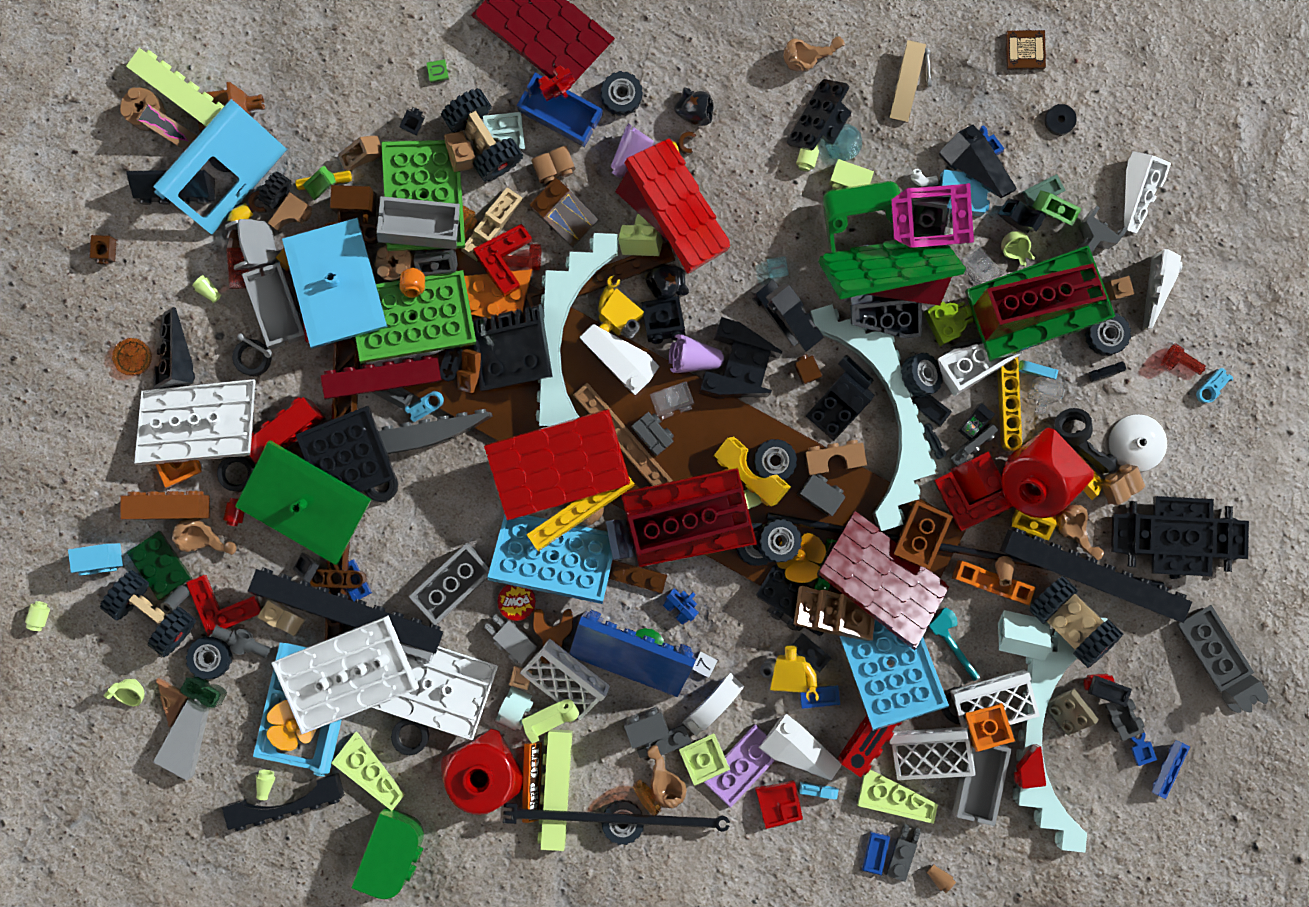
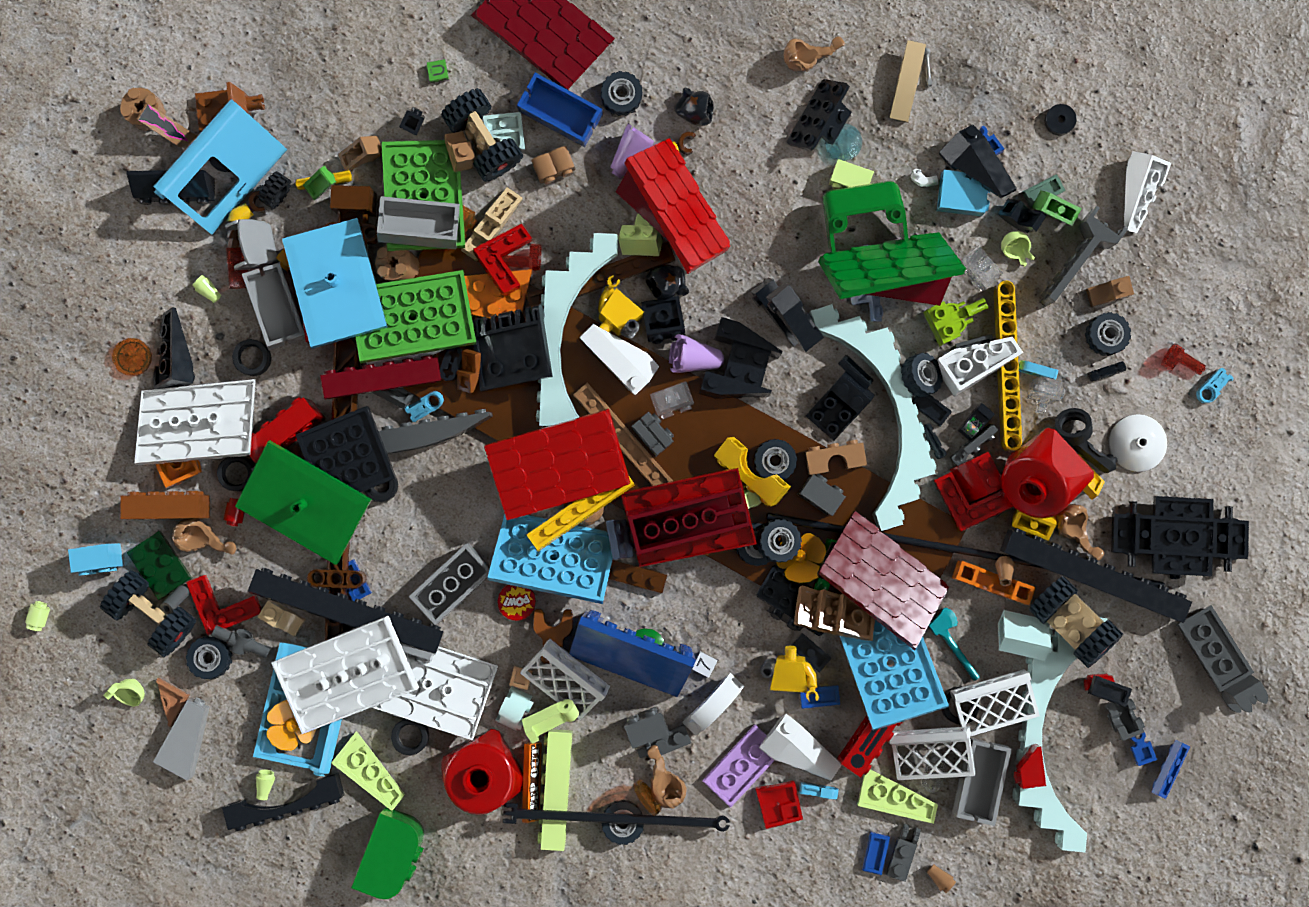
(97, 243): reddish brown brick -> none
(173, 86): yellowish green brick -> none
(207, 694): clear green brick -> none
(268, 353): light grey hinge -> none
(290, 211): medium nougat arch -> none
(305, 567): black tile -> none
(412, 282): orange head -> none
(436, 261): dark grey brick -> none
(512, 640): light grey hinge -> none
(557, 85): red hips -> none
(563, 212): reddish brown slope -> none
(684, 603): blue hips -> none
(704, 759): yellowish green plate -> none
(777, 267): clear light blue tile -> none
(807, 159): yellowish green brick -> none
(807, 369): reddish brown brick -> none
(889, 317): black wedge -> none
(922, 534): dark orange slope -> none
(931, 216): dark grey brick -> none
(961, 215): dark pink wedge -> none
(989, 727): orange slope -> none
(1025, 49): tile -> none
(1039, 303): piece -> none
(1071, 712): dark tan plate -> none
(1122, 484): medium nougat brick -> none
(1163, 274): white wedge -> none

